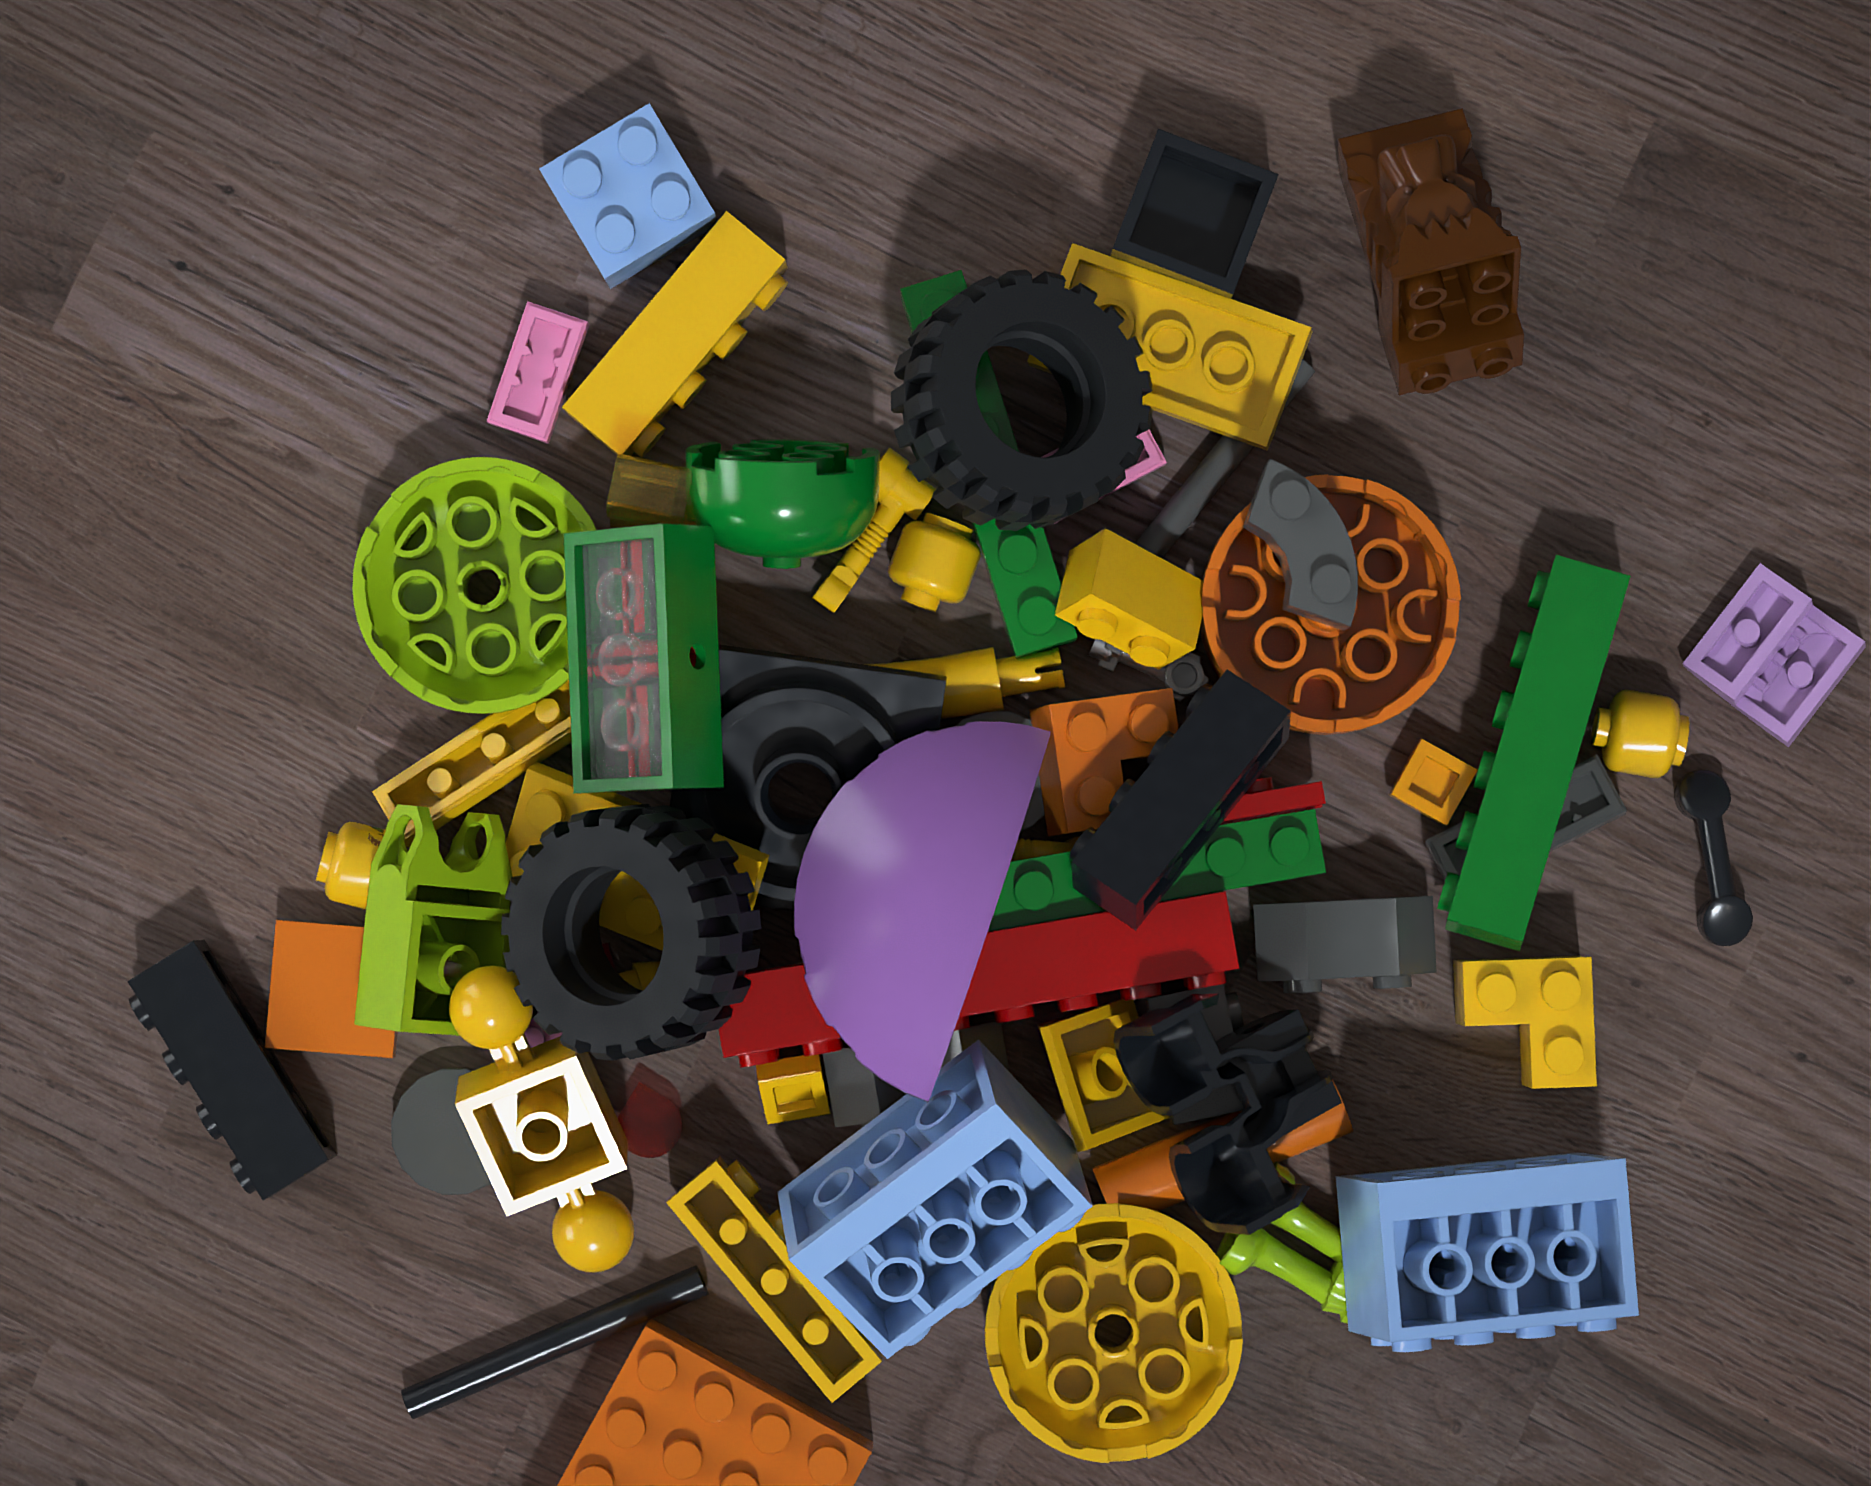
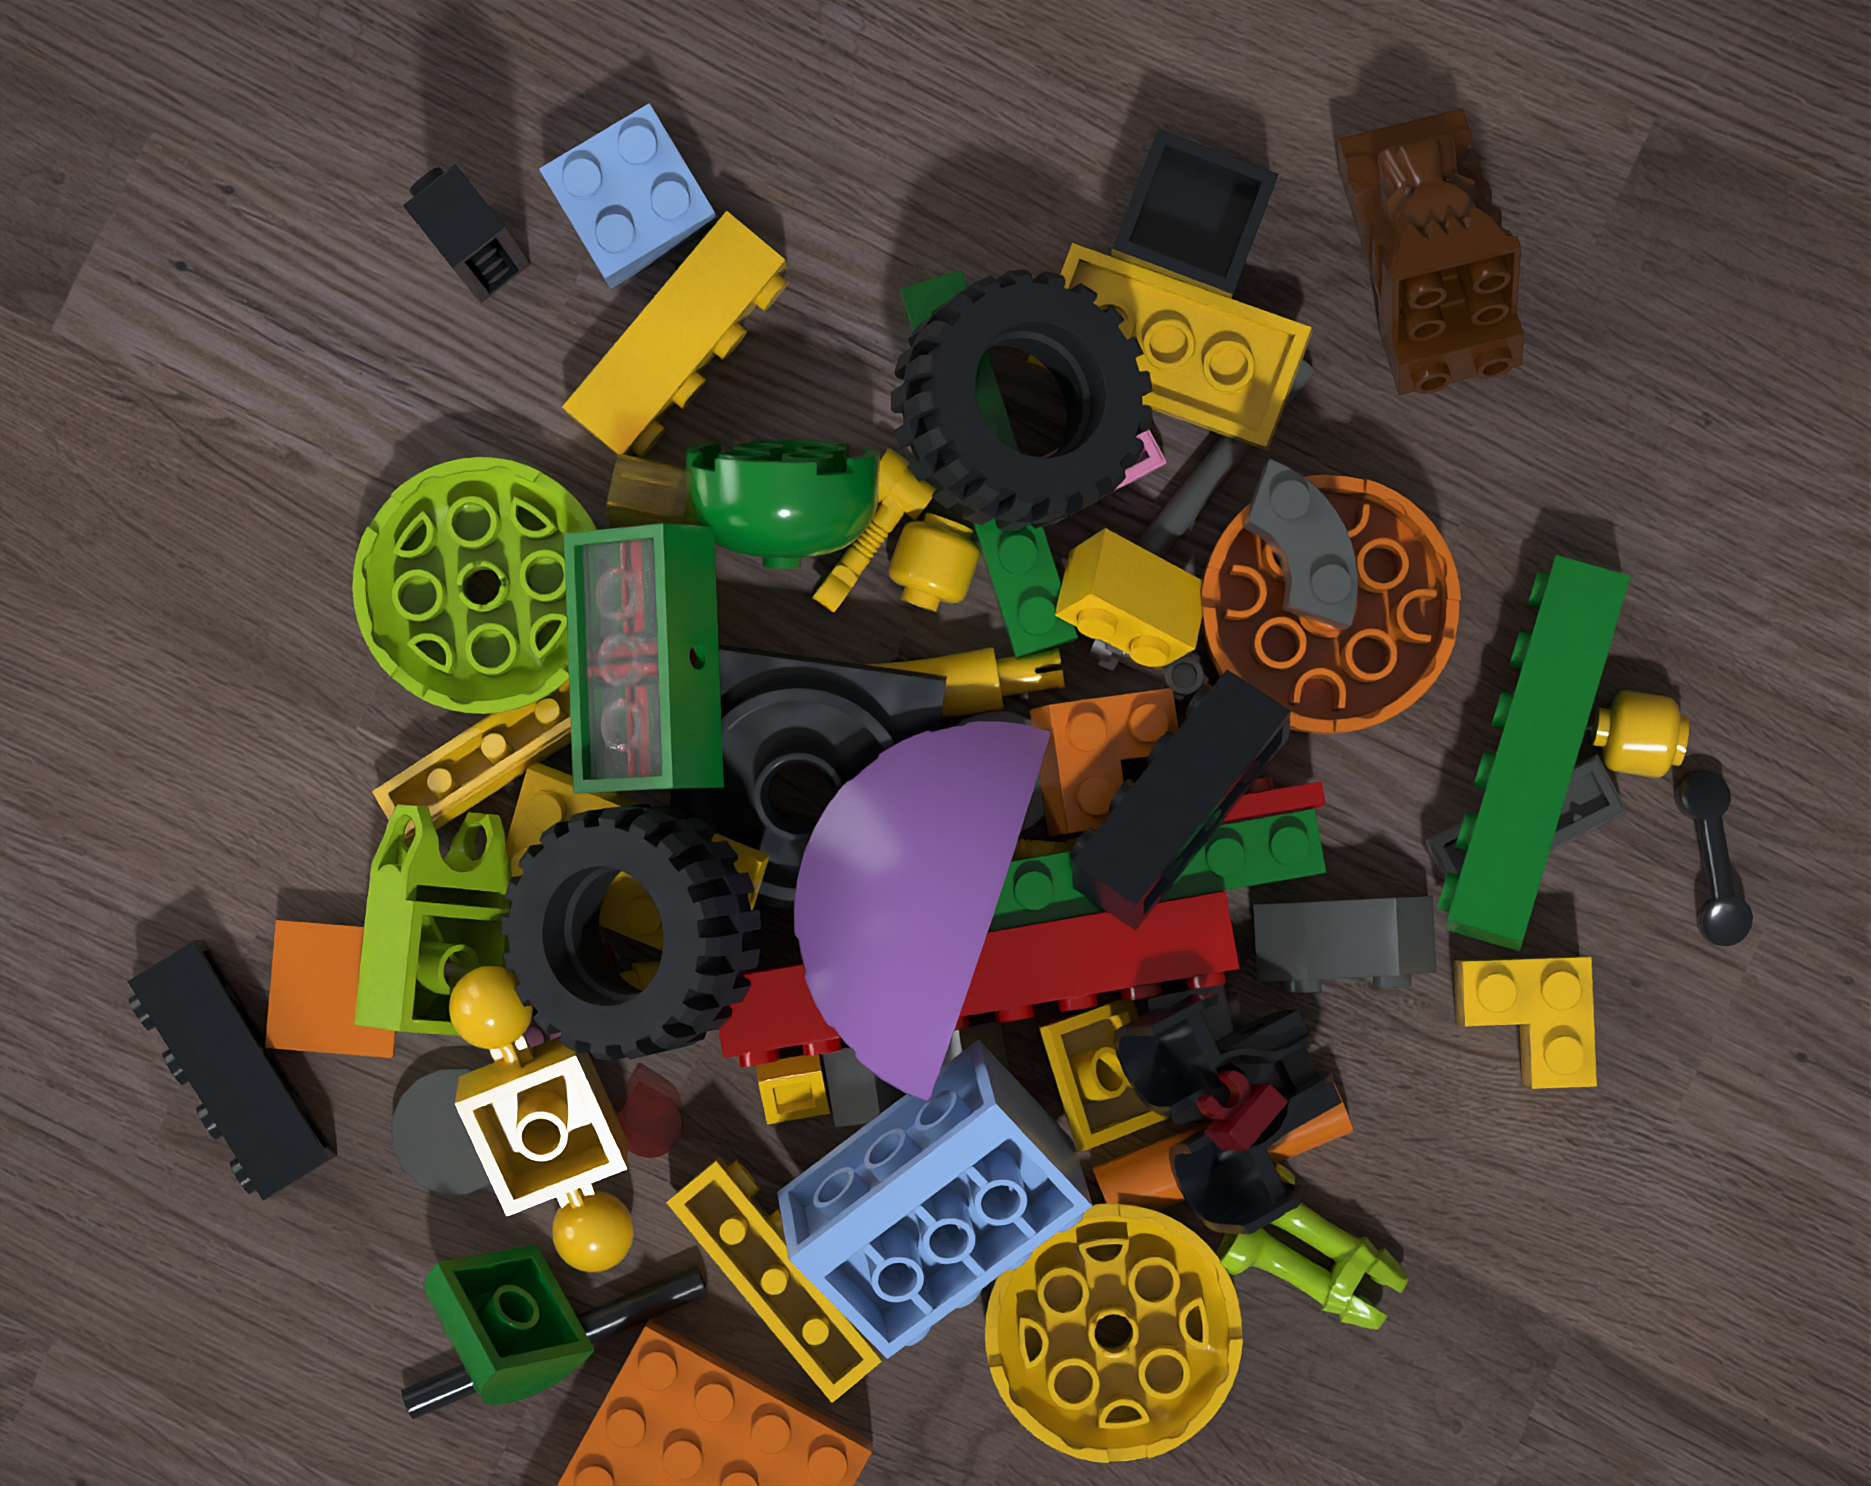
(348, 861): yellow head -> none
(465, 231): none -> black brick
(507, 1322): none -> green brick
(538, 372): bright pink plate -> none
(1245, 1114): none -> dark red tile
(1433, 782): light orange plate -> none
(1487, 1250): light blue brick -> none
(1774, 655): lavender slope -> none

